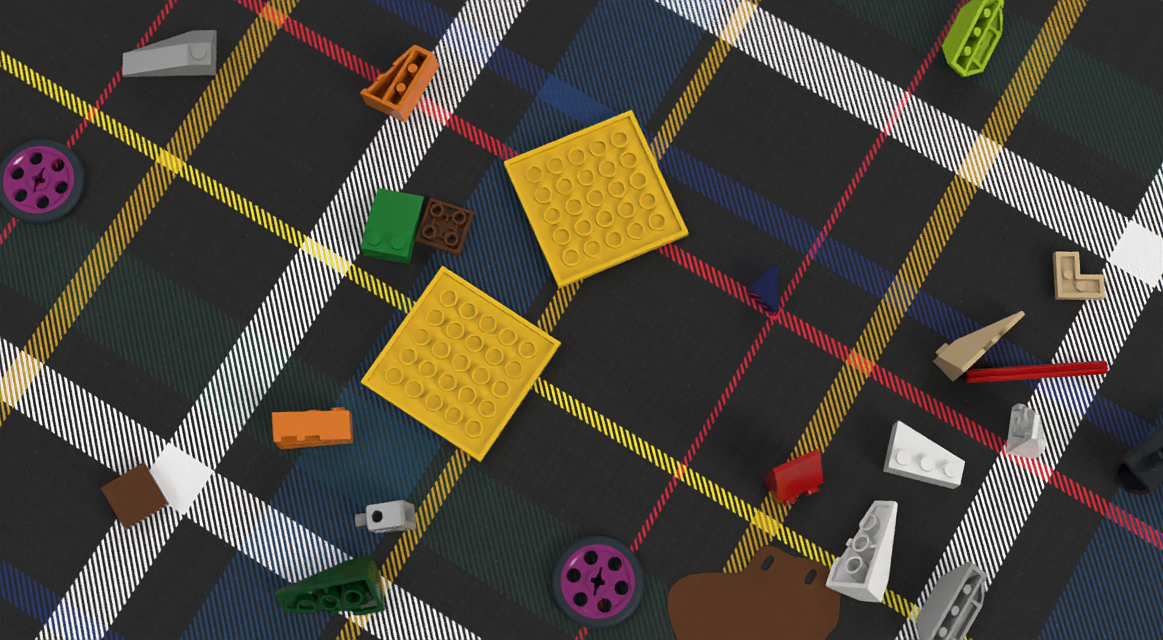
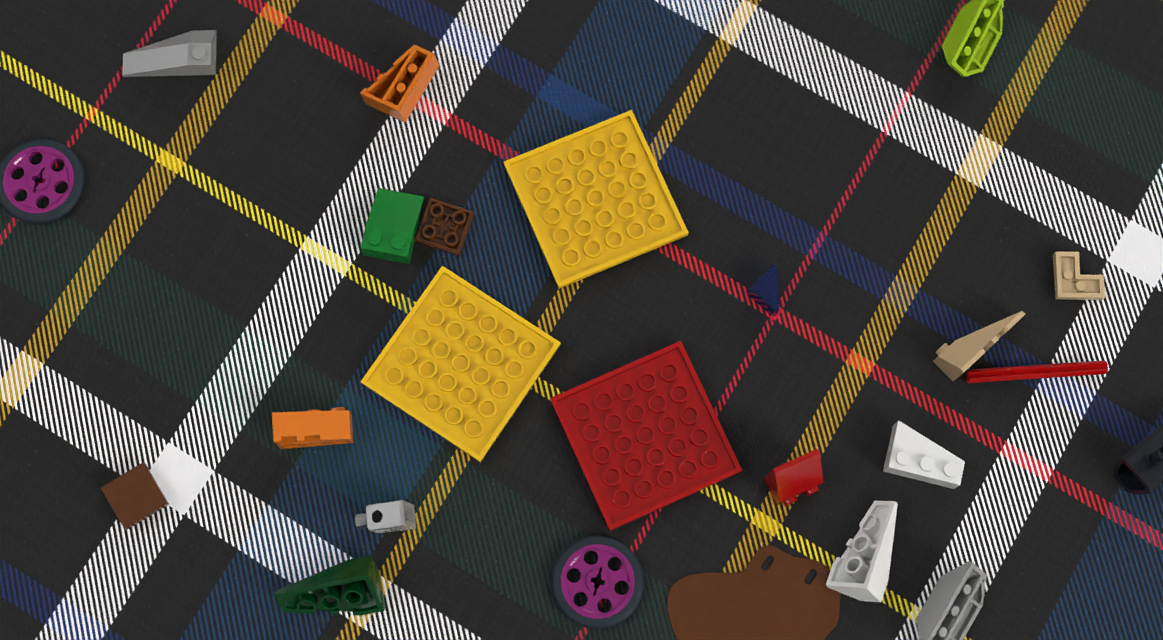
(645, 435): none -> red plate
(1025, 433): white wedge -> none

